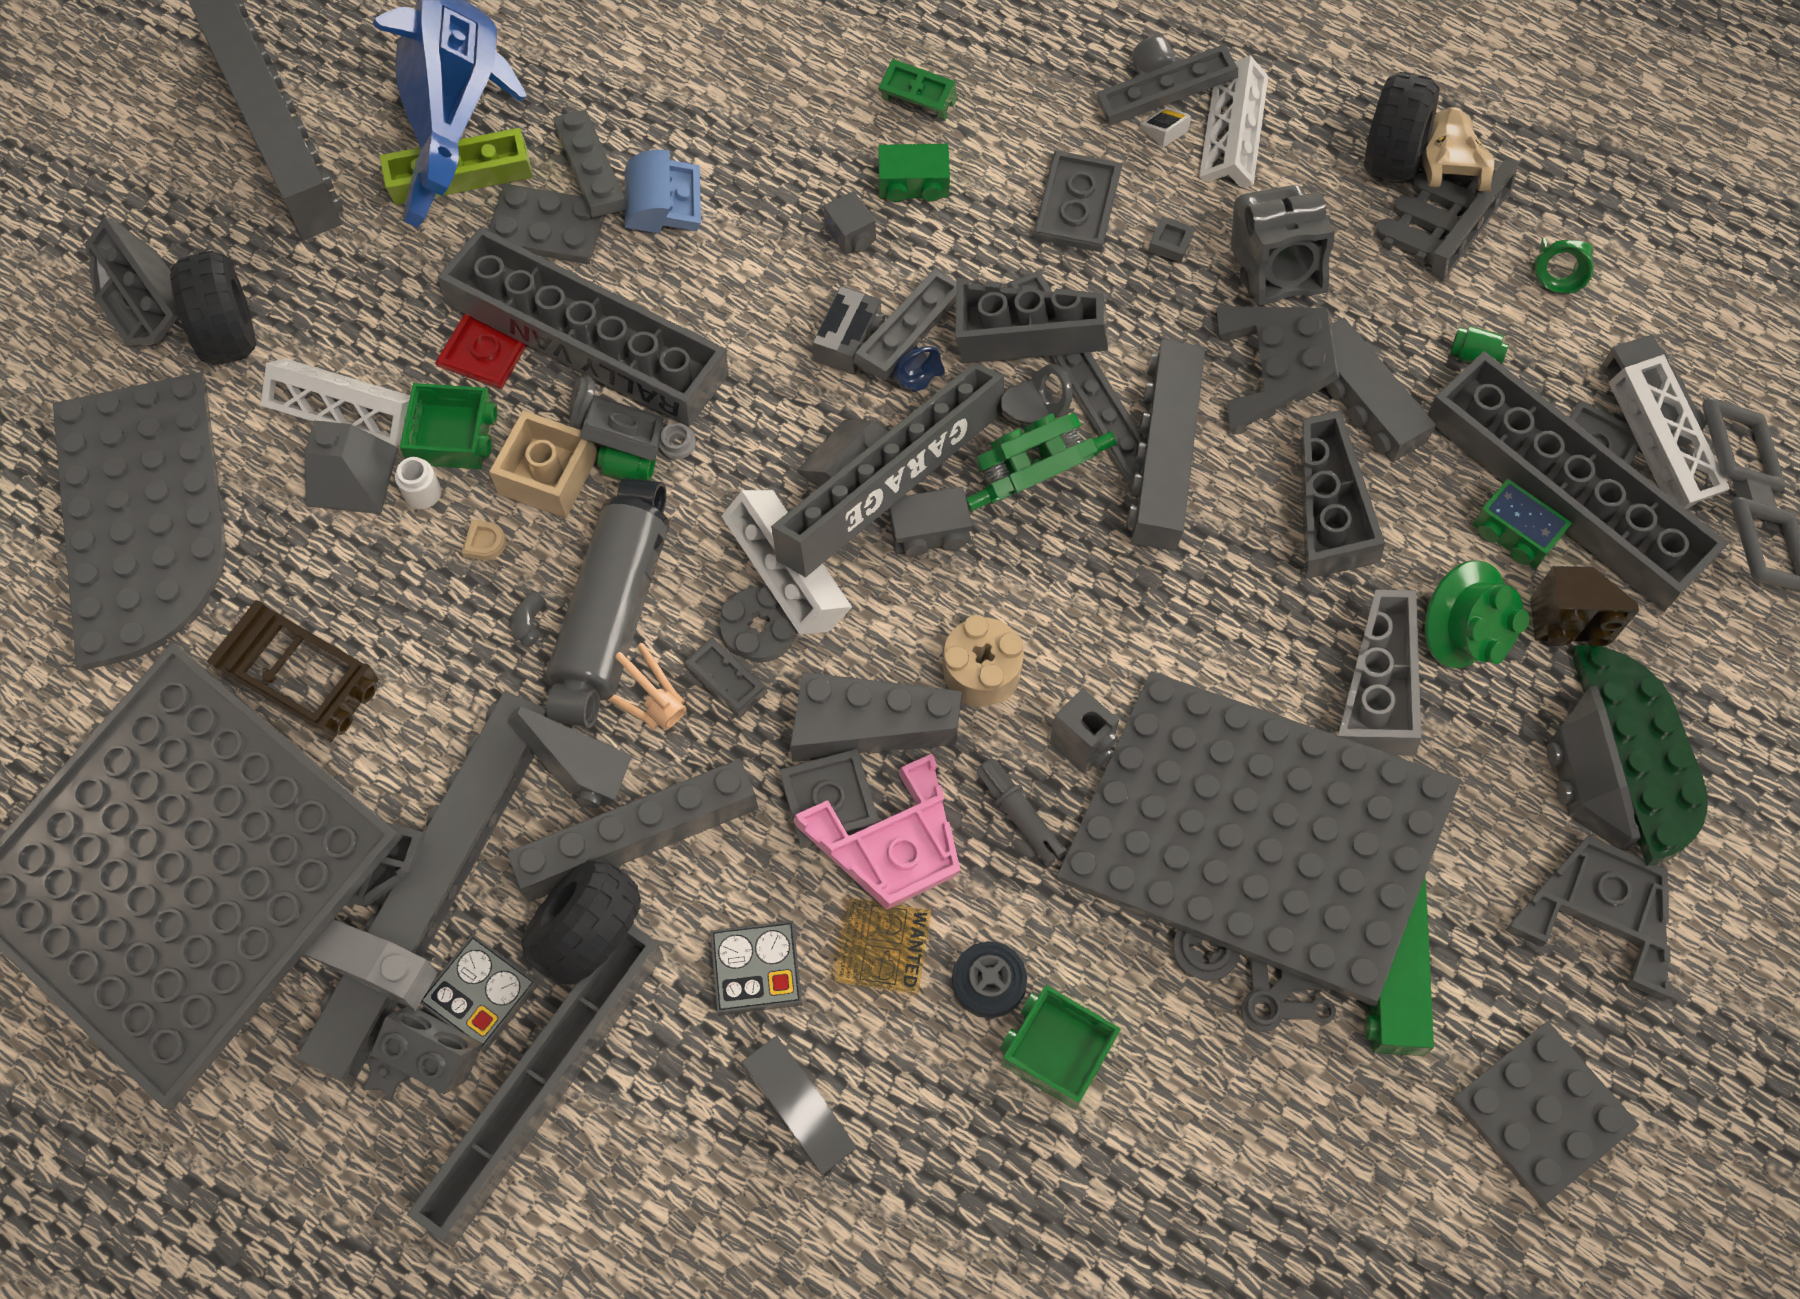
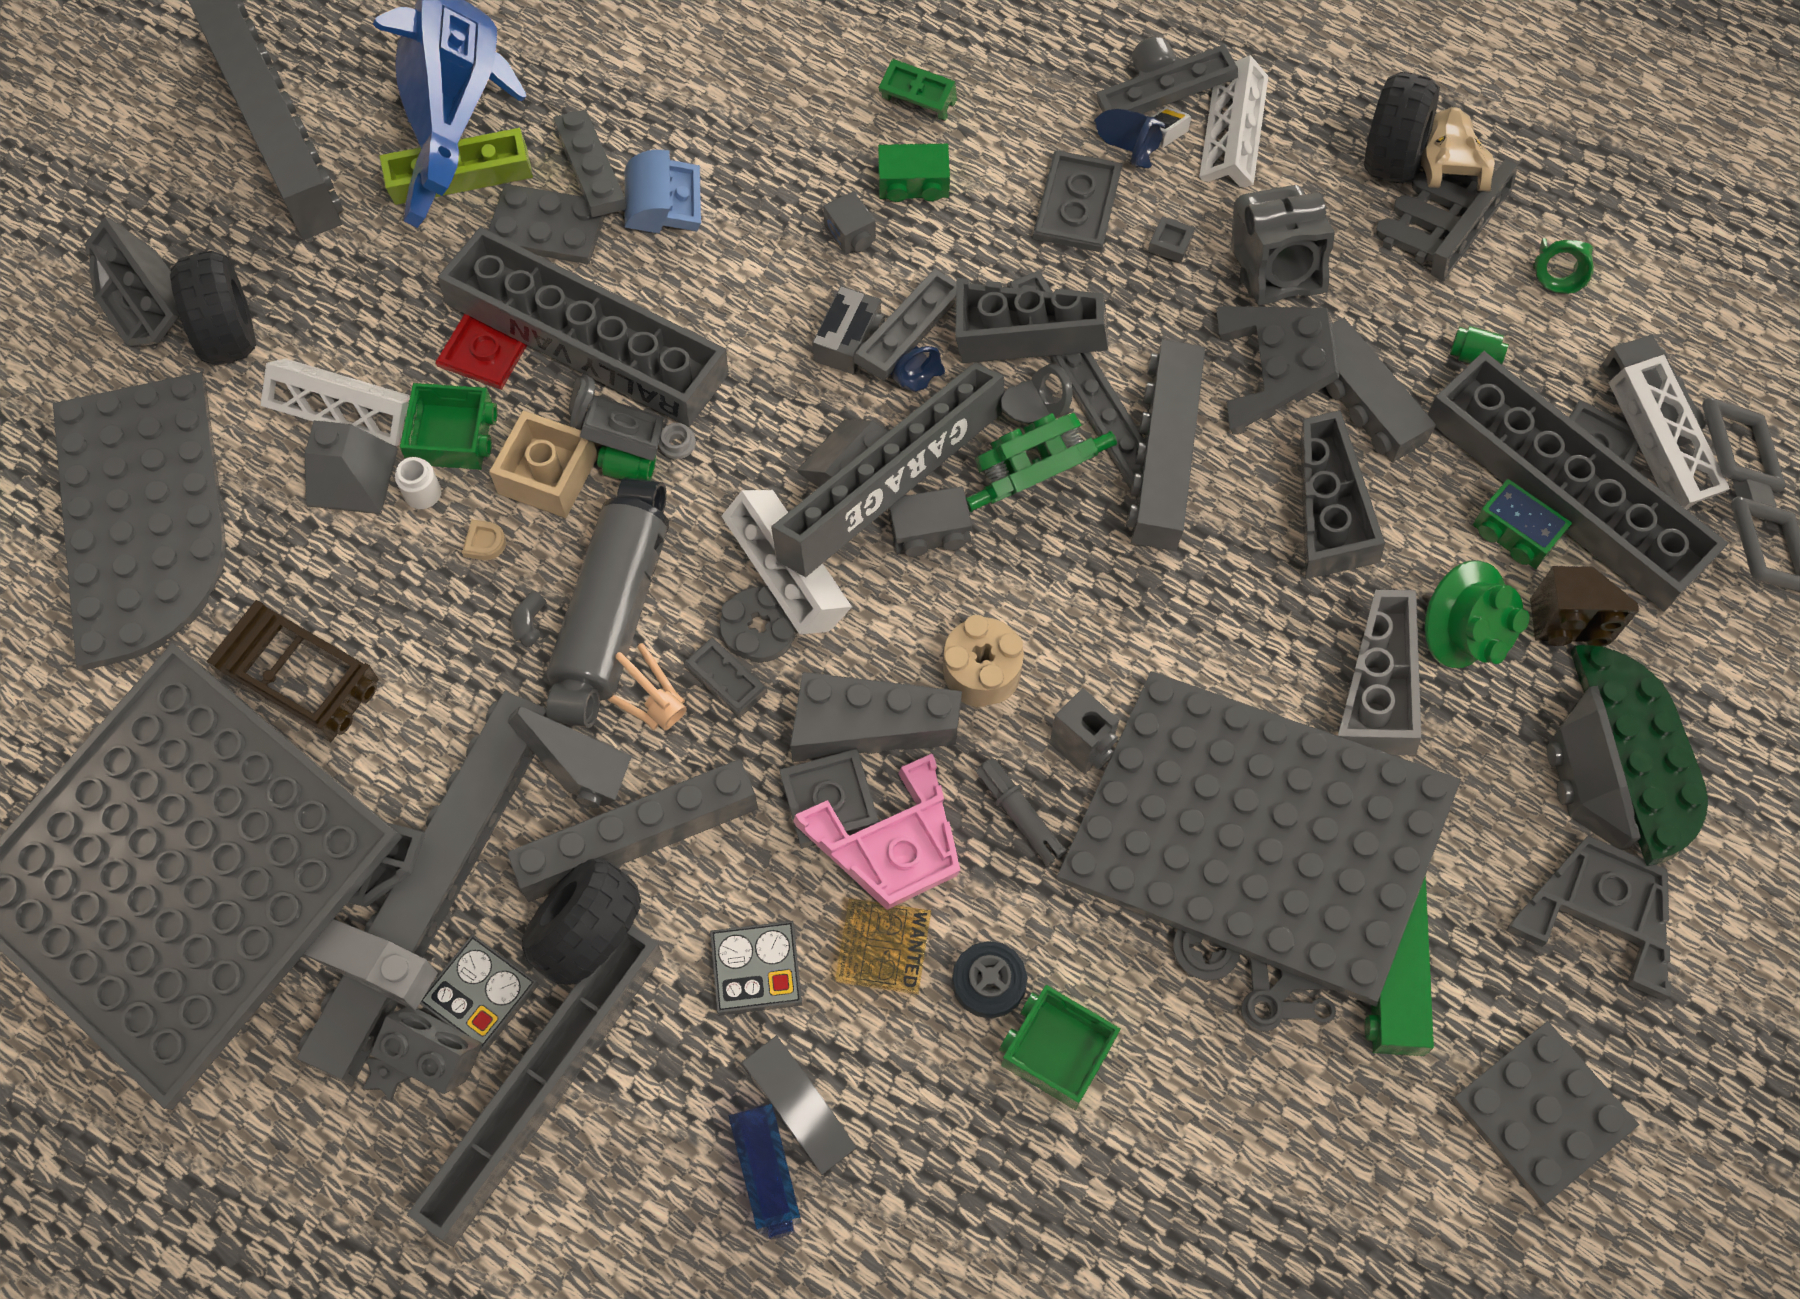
(765, 1171): none -> clear blue slope
(1131, 132): none -> dark blue piece

